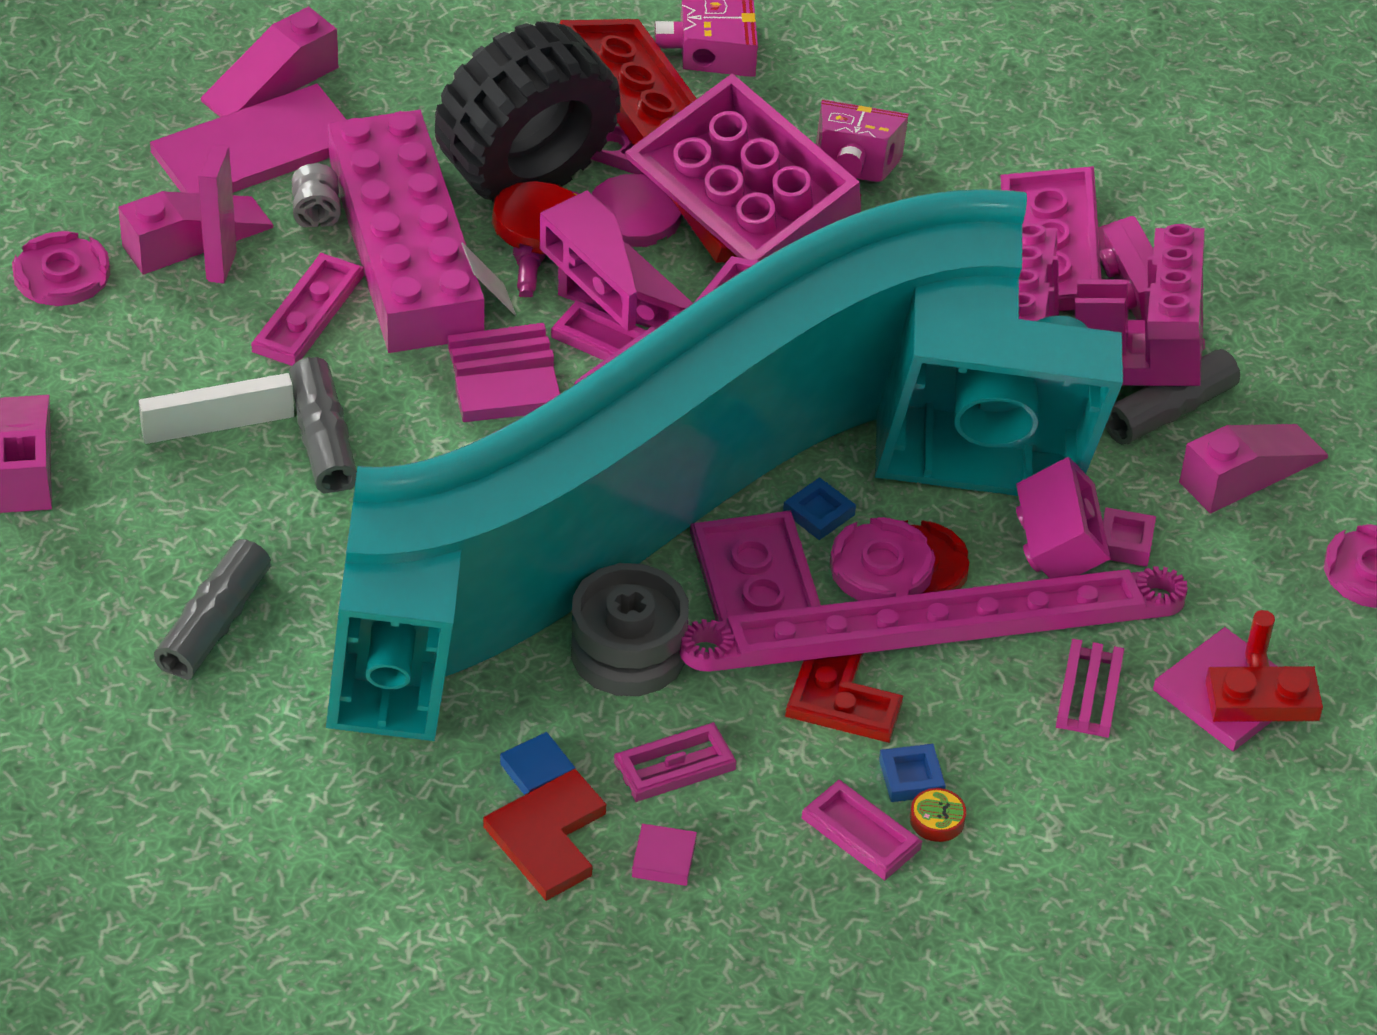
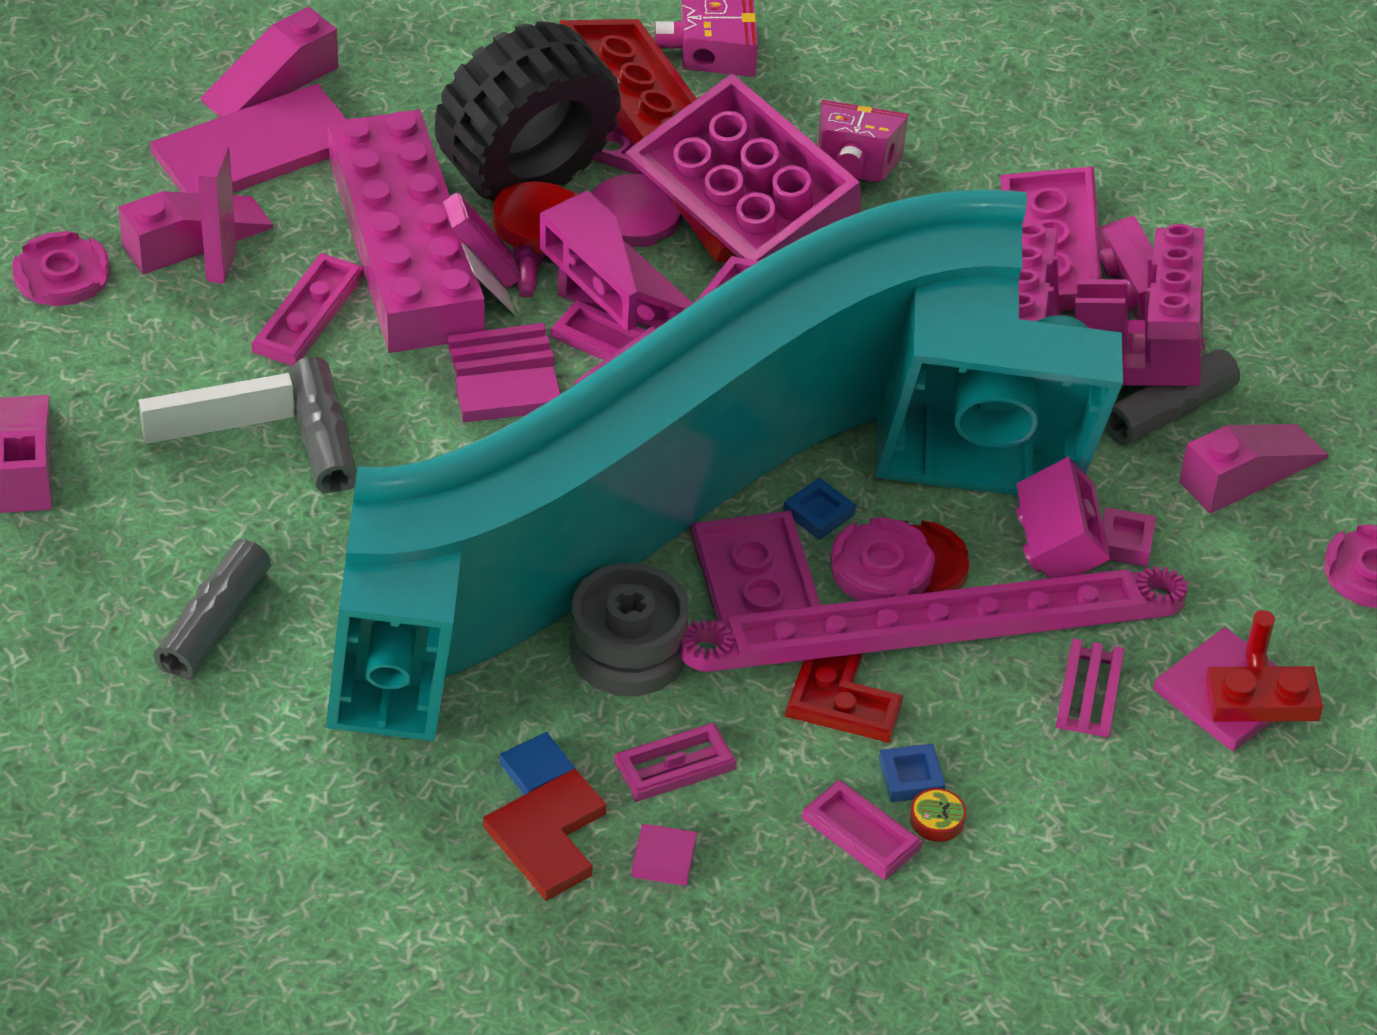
(315, 196): light grey wheel -> none
(482, 239): none -> dark pink tile

